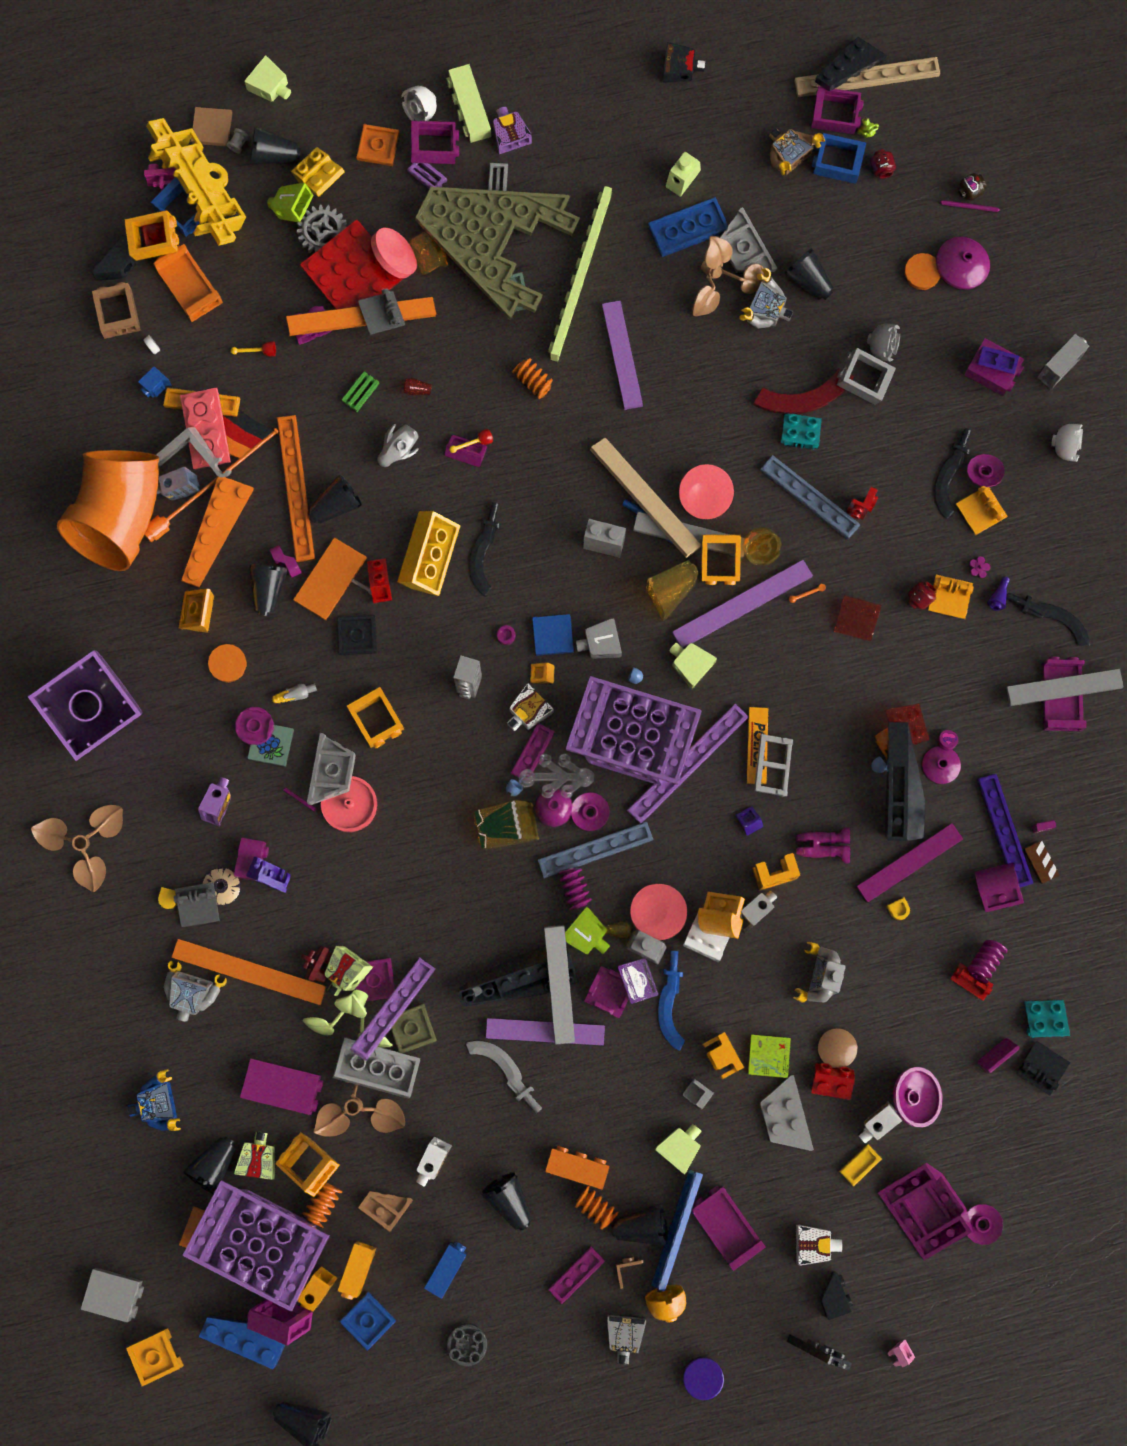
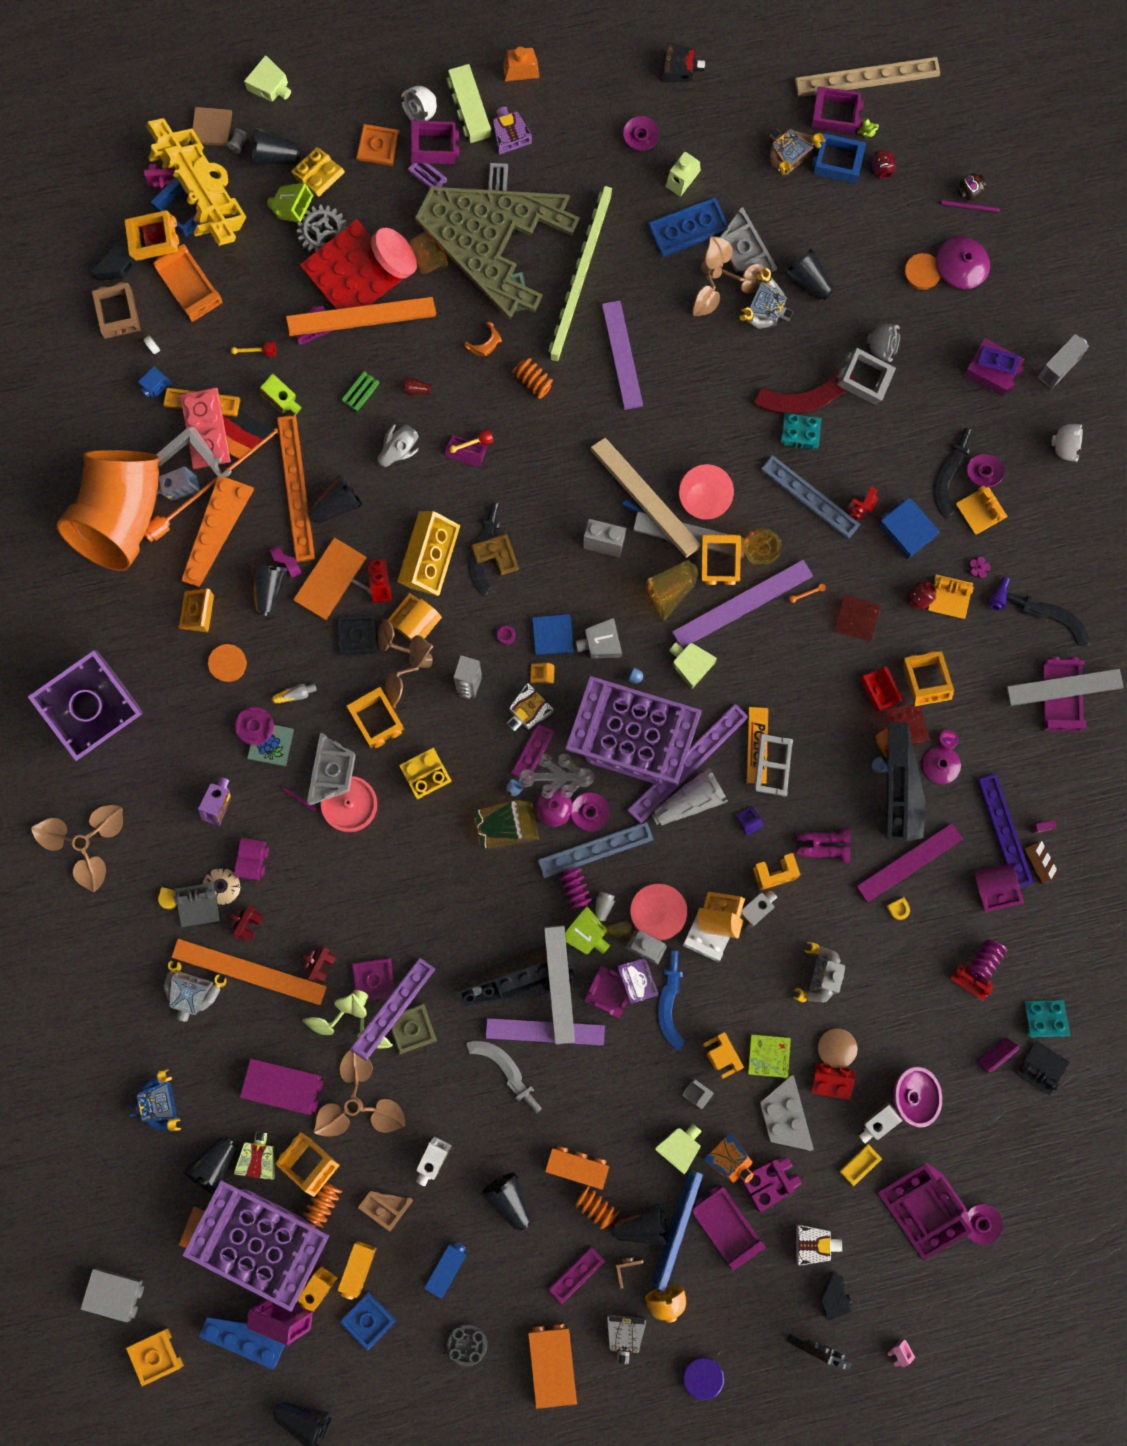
(241, 931): none -> dark red hips
(268, 874): dark purple hinge -> none
(273, 390): none -> lime torso
(345, 970): torso -> none
(381, 312): dark grey hinge -> none
(382, 1071): light grey slope -> none
(414, 617): none -> light orange brick
(419, 657): none -> medium nougat plant
(425, 773): none -> yellow brick
(486, 348): none -> orange helmet
(497, 548): none -> pearl gold tile
(520, 64): none -> orange torso
(552, 1366): none -> orange panel
(603, 905): none -> light grey cone
(641, 126): none -> magenta dish
(691, 799): none -> light grey cone
(730, 1160): none -> torso
(777, 1183): none -> magenta hips
(849, 63): black wing -> none
(881, 689): none -> red bracket
(908, 527): none -> blue brick
(931, 694): none -> light orange window

